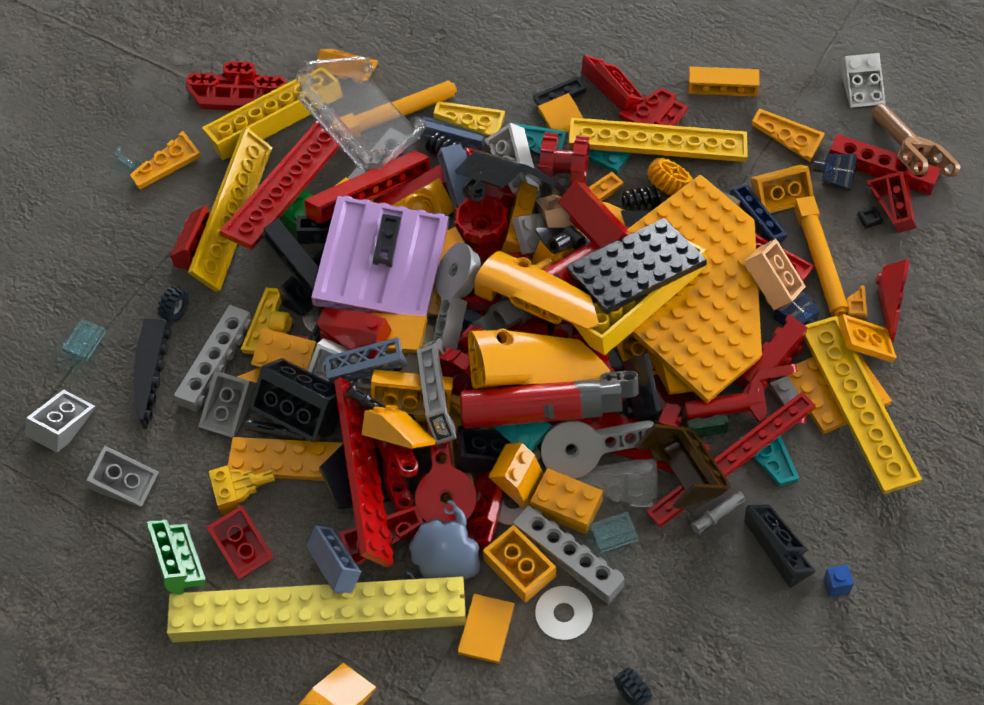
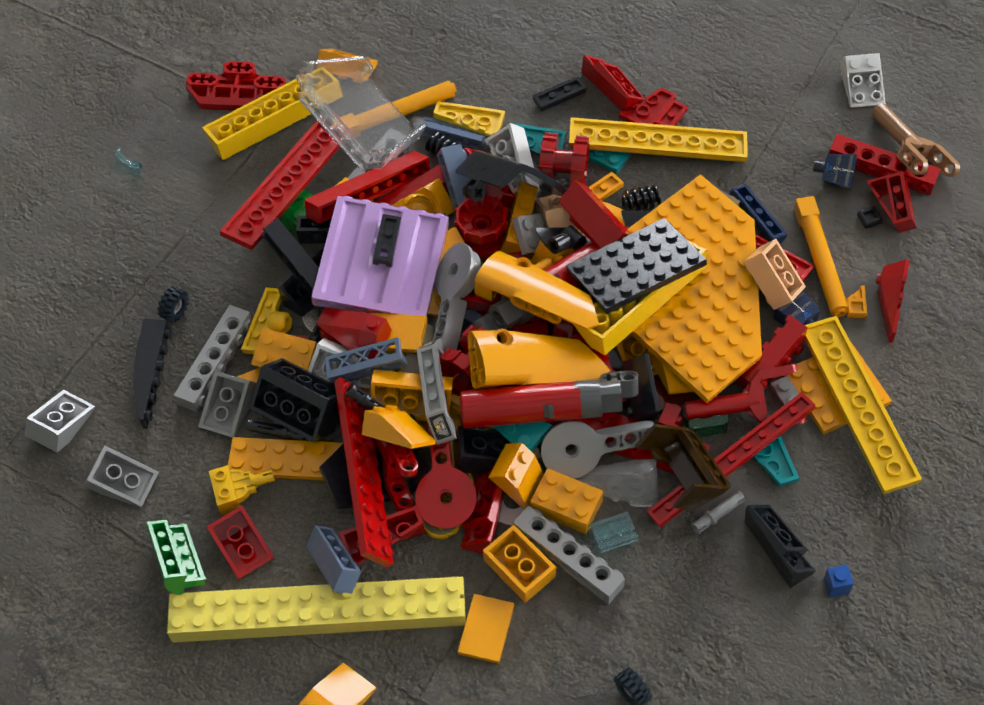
(84, 339): clear light blue plate -> none
(173, 157): light orange wing -> none
(189, 238): red slope -> none
(239, 183): yellow plate -> none
(444, 548): sand blue piece -> none
(559, 112): light orange slope -> none
(563, 630): white sticker -> none
(668, 176): light orange gear -> none
(723, 81): light orange brick -> none
(782, 187): light orange slope -> none
(790, 134): light orange wing -> none
(867, 338): light orange plate -> none

